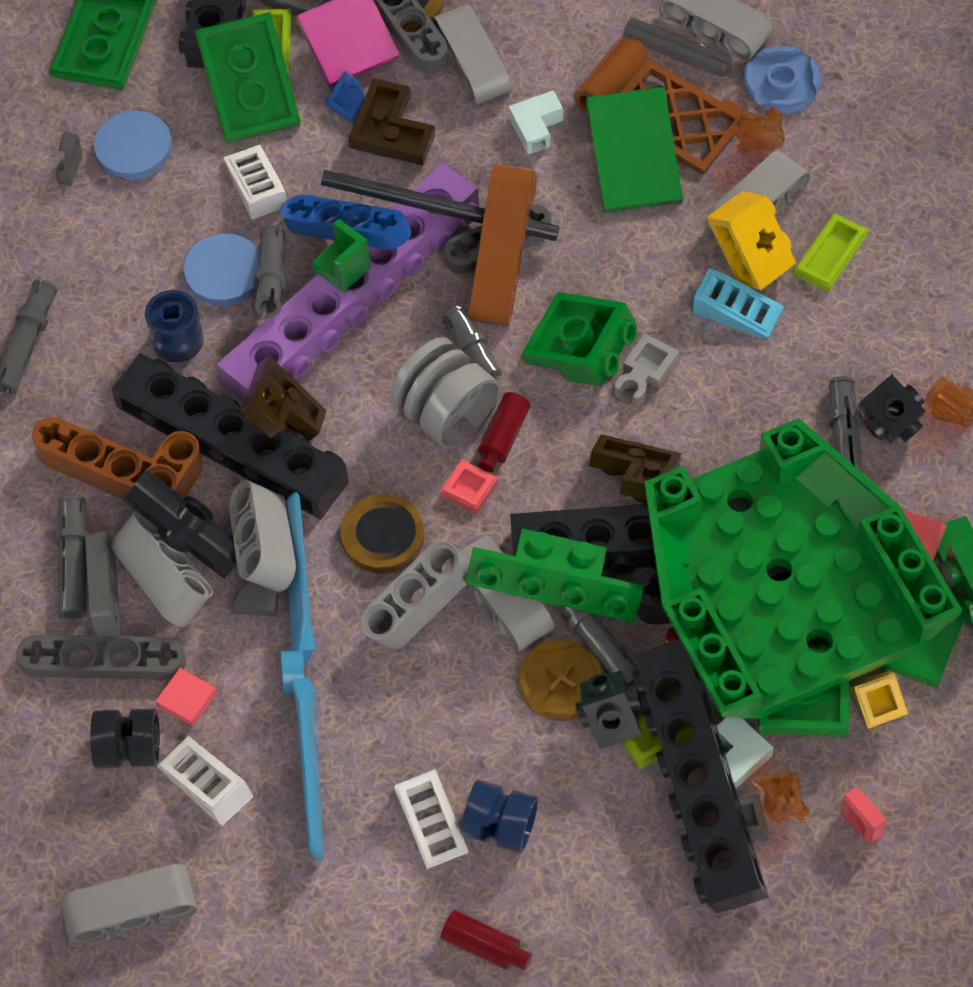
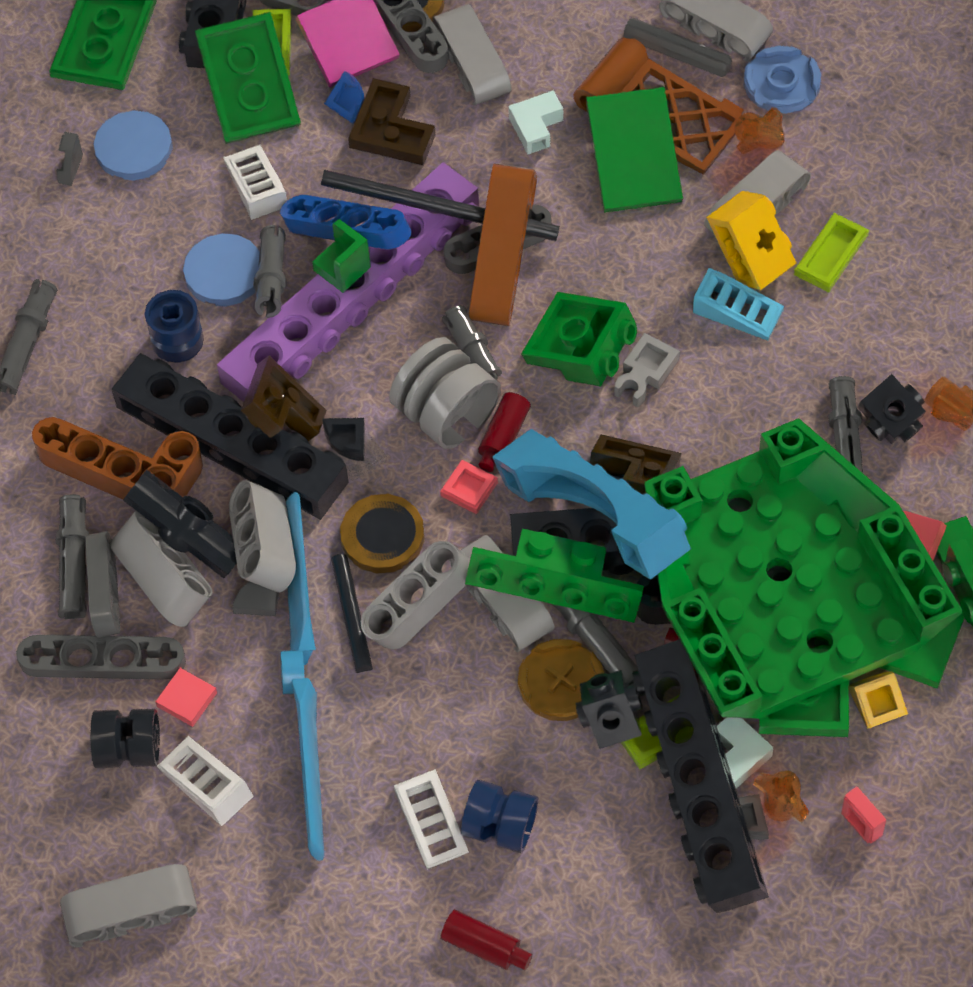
(346, 436): none -> black tile
(351, 613): none -> black bar
(645, 531): none -> dark azure arch

